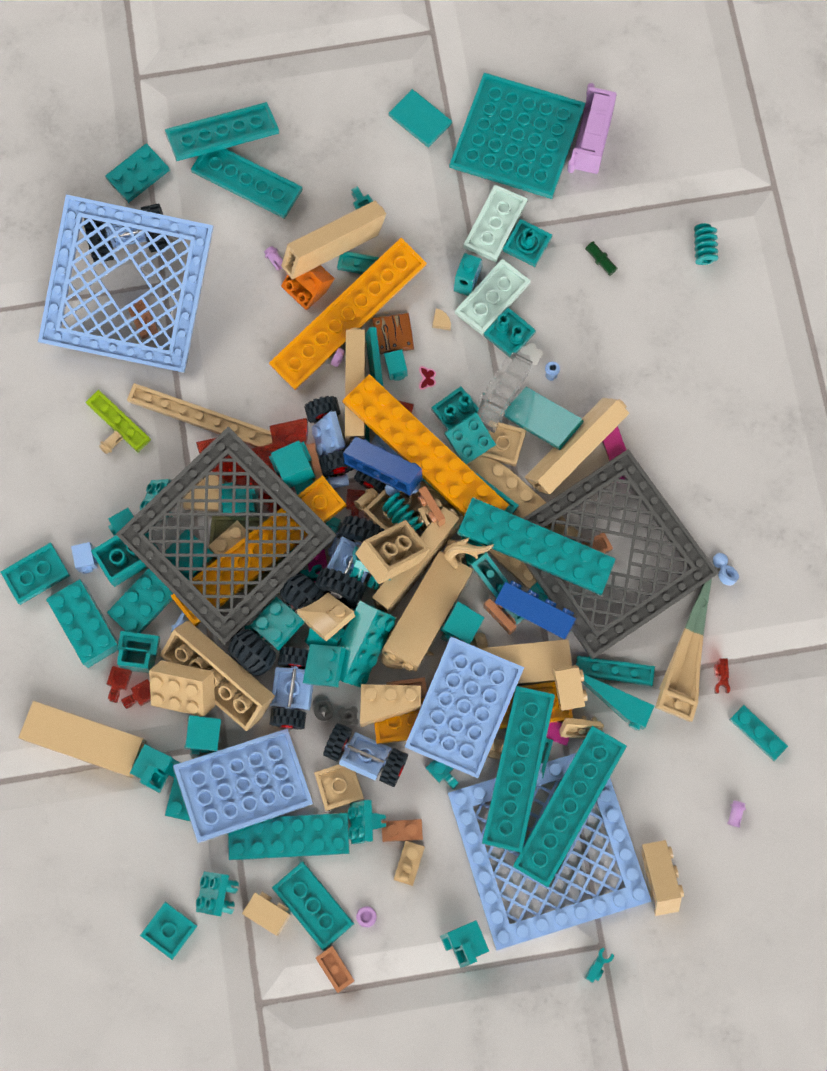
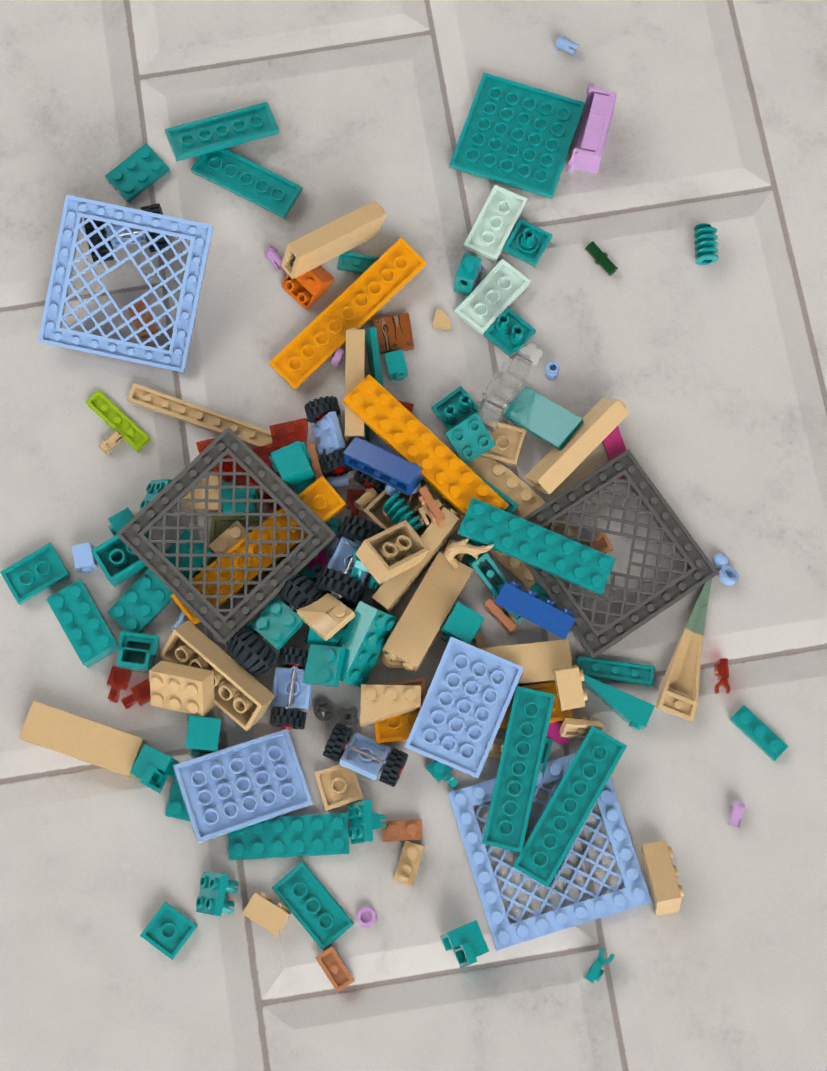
(360, 200): teal plate -> none
(420, 118): teal tile -> none
(428, 378): dark red sticker -> none
(565, 45): none -> light blue pin

